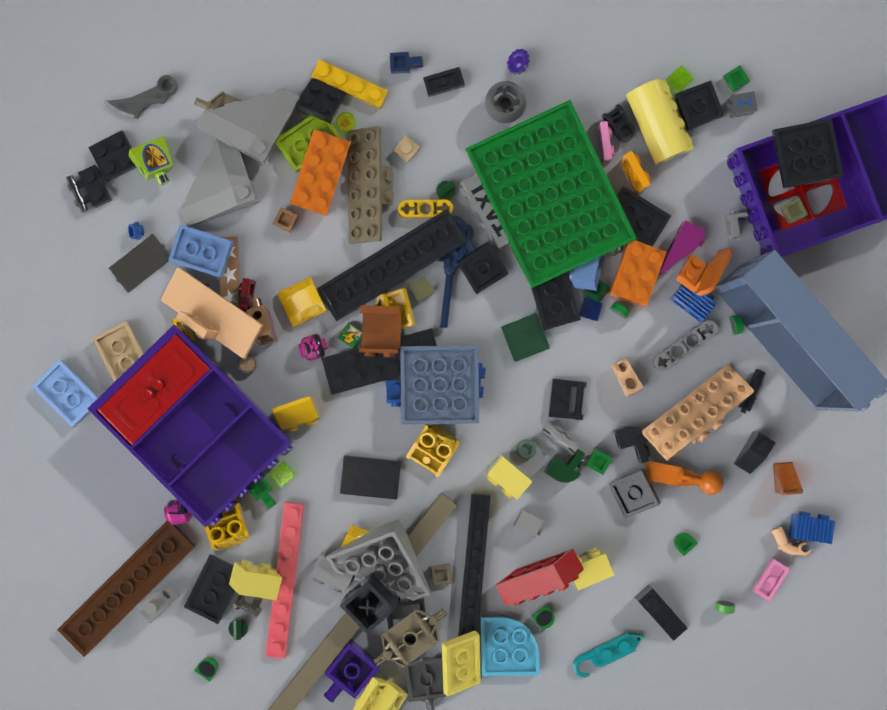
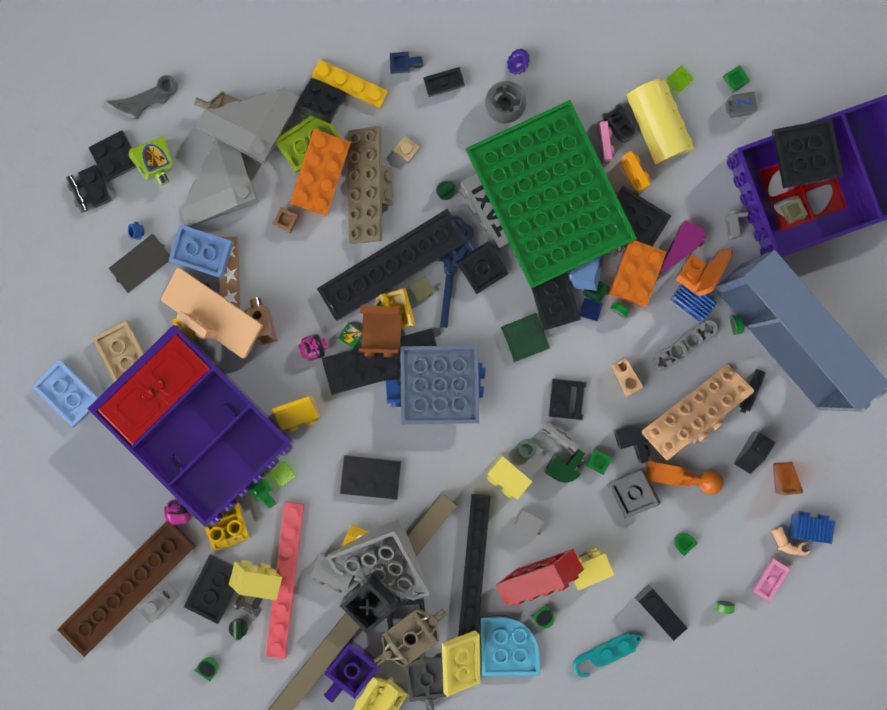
(246, 291): dark red plate -> none
(247, 364): tile -> none
(301, 302): yellow slope -> none
(345, 122): clear neon green tile -> none
(411, 215): yellow beam -> none
(433, 448): yellow slope -> none
(441, 574): dark tan tile -> none
(699, 105): black plate -> none

